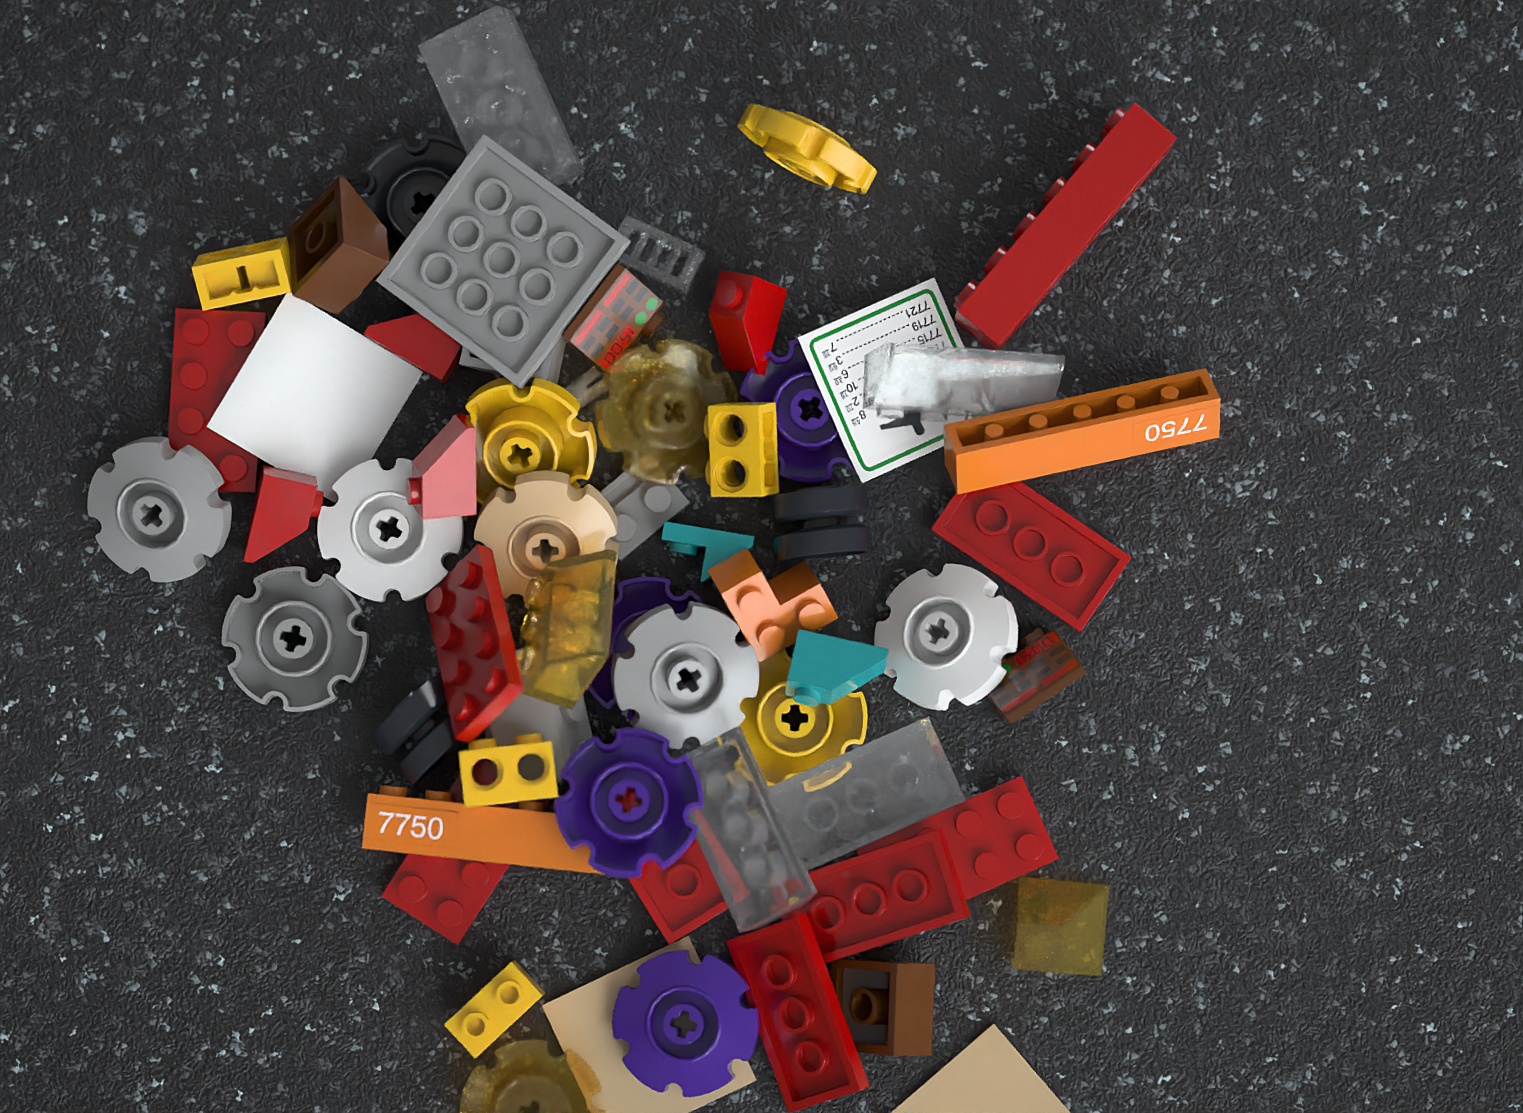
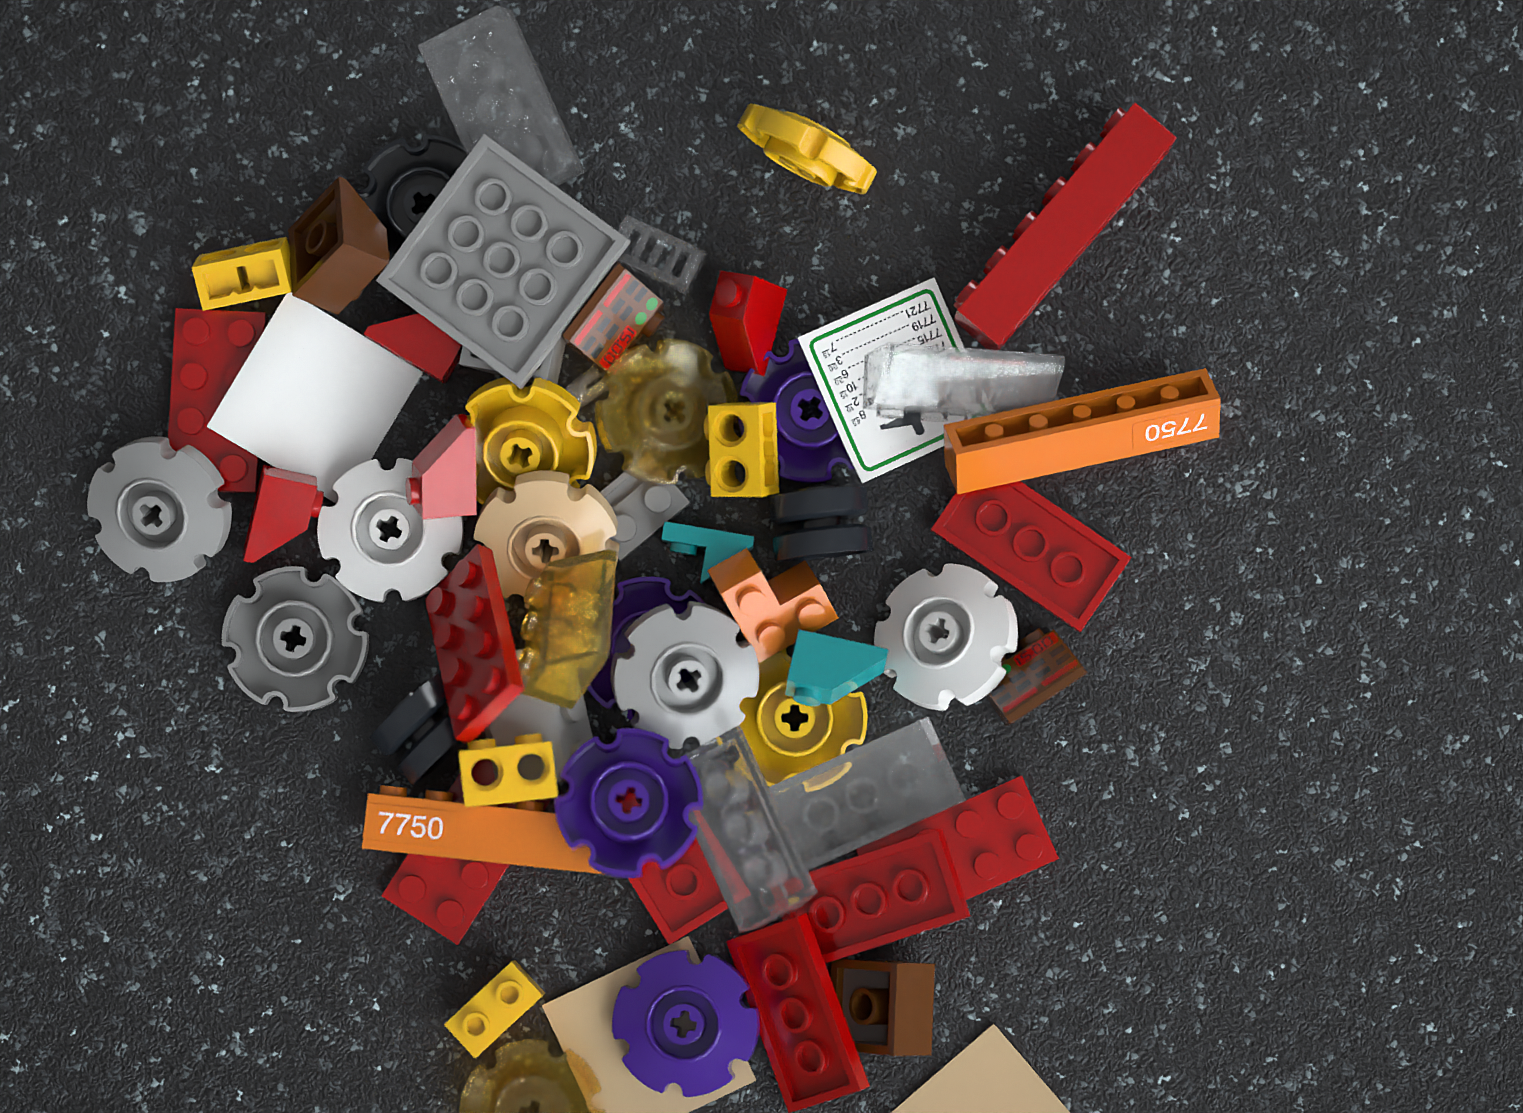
(1059, 926): clear yellow slope -> none

